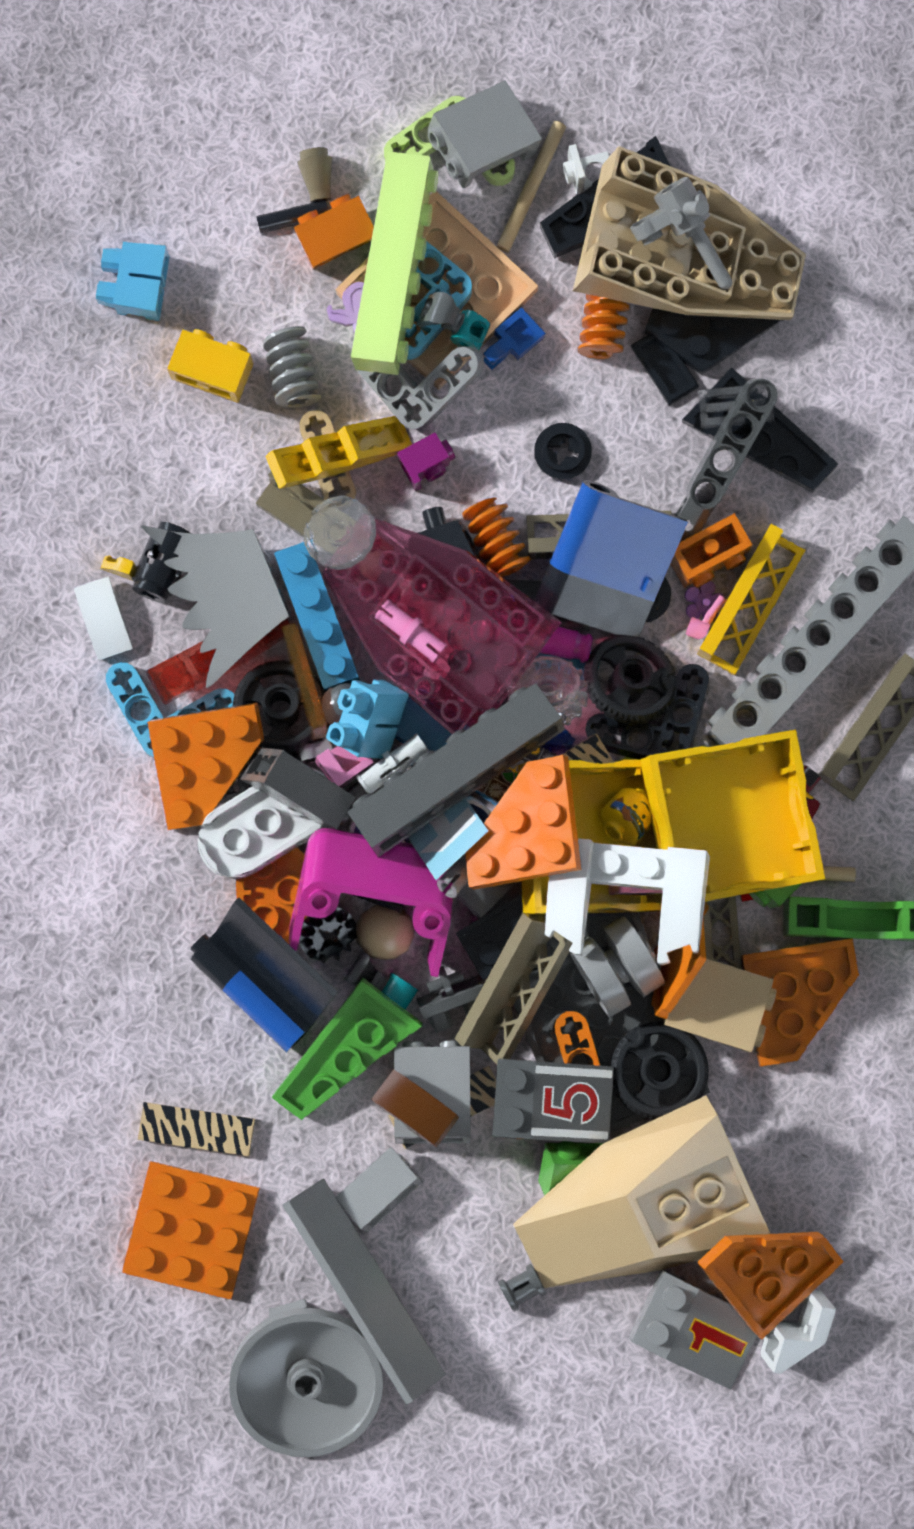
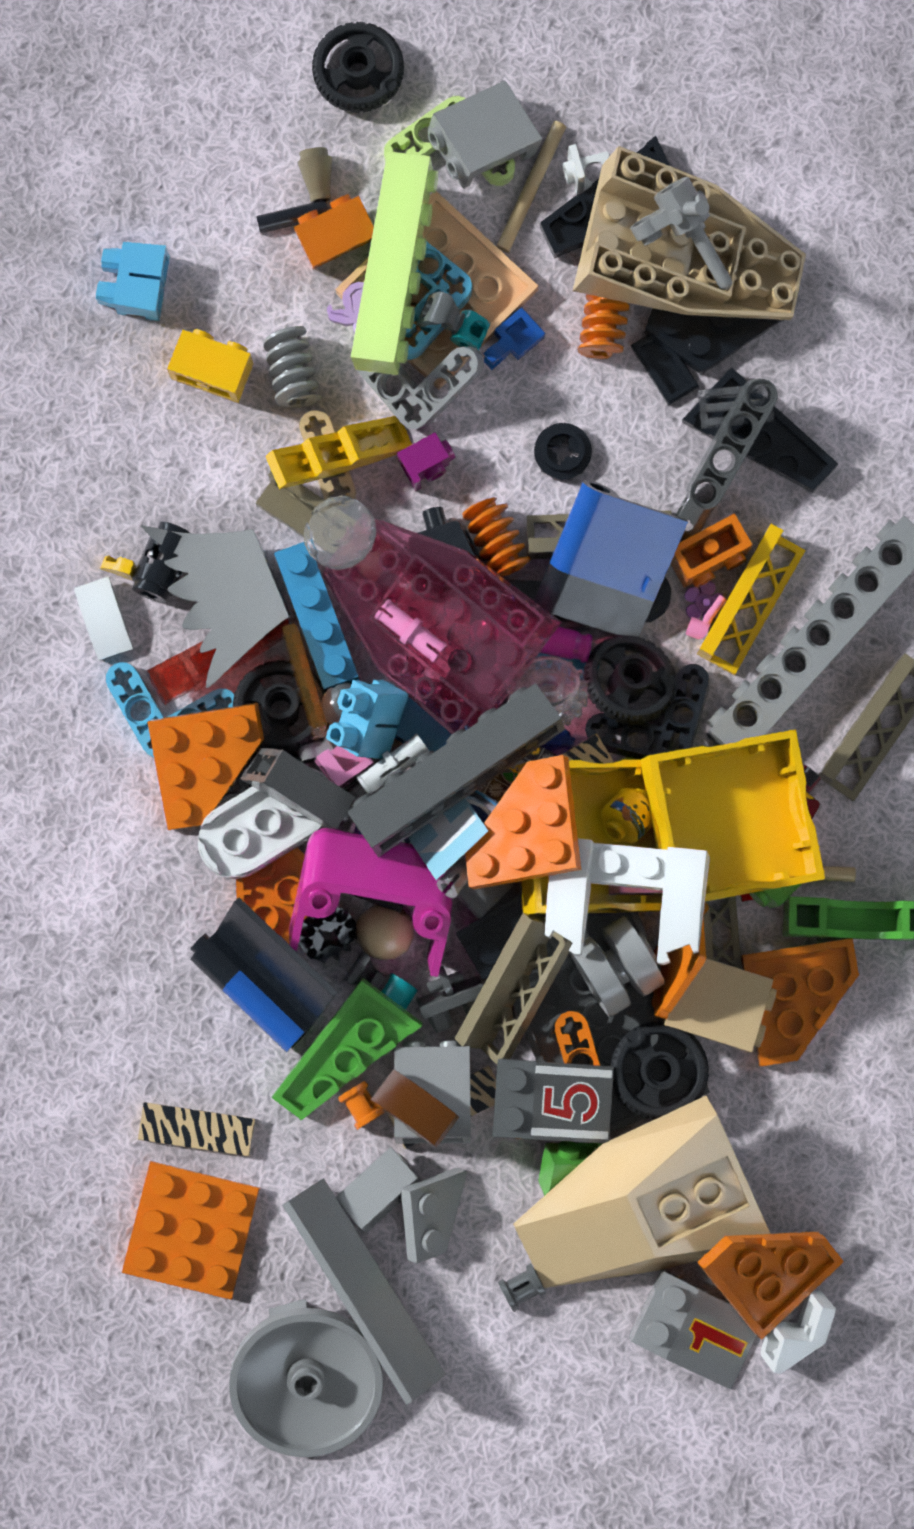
(360, 36): none -> black wheel
(360, 1105): none -> orange bush
(431, 1213): none -> light grey wing

